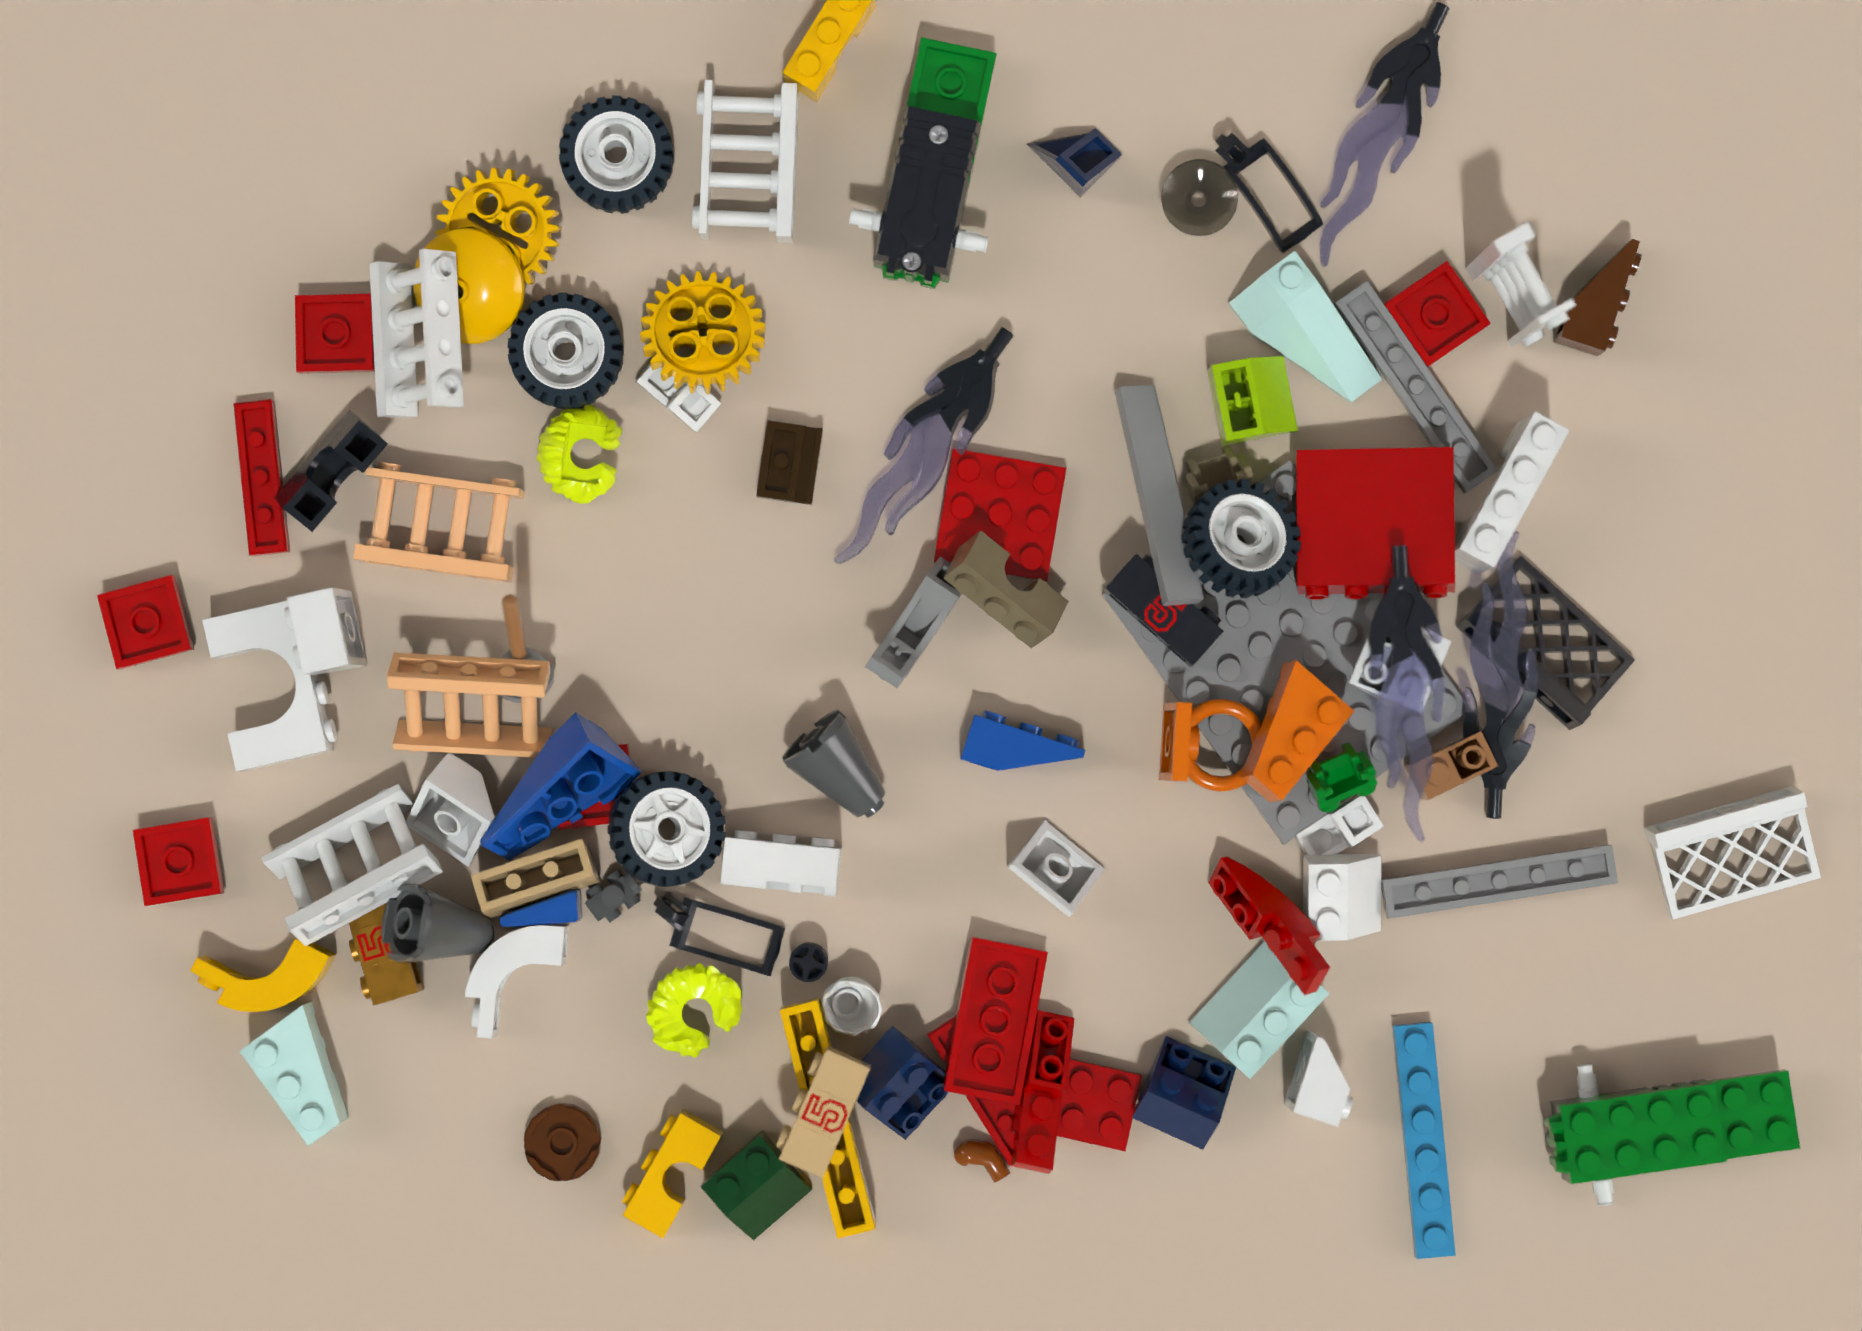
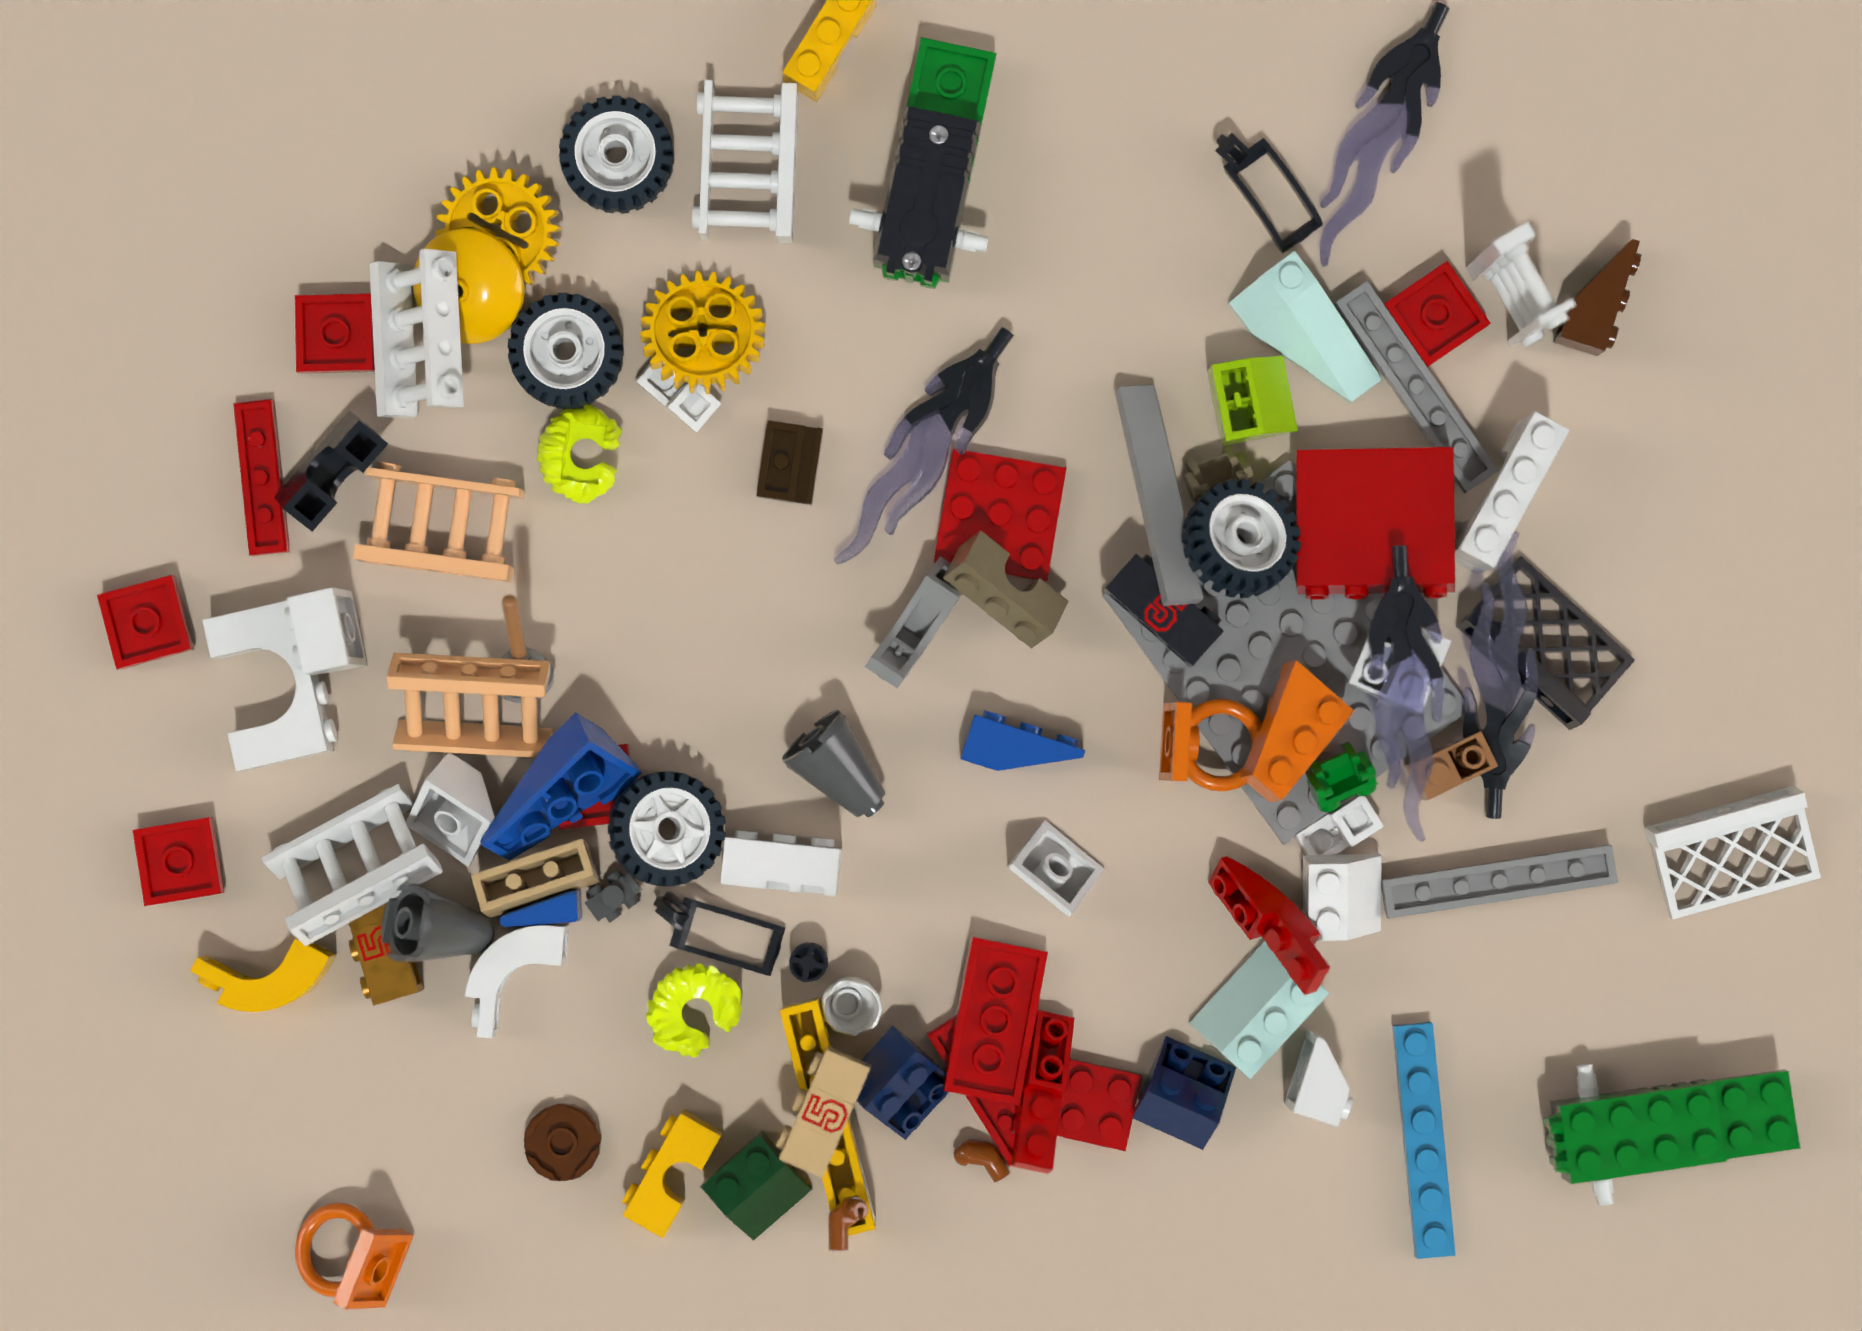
(297, 1073): light aqua wedge -> none
(370, 1267): none -> orange tile
(842, 1218): none -> dark orange arm
(1078, 158): dark blue slope -> none
(1213, 184): clear smoke dish -> none

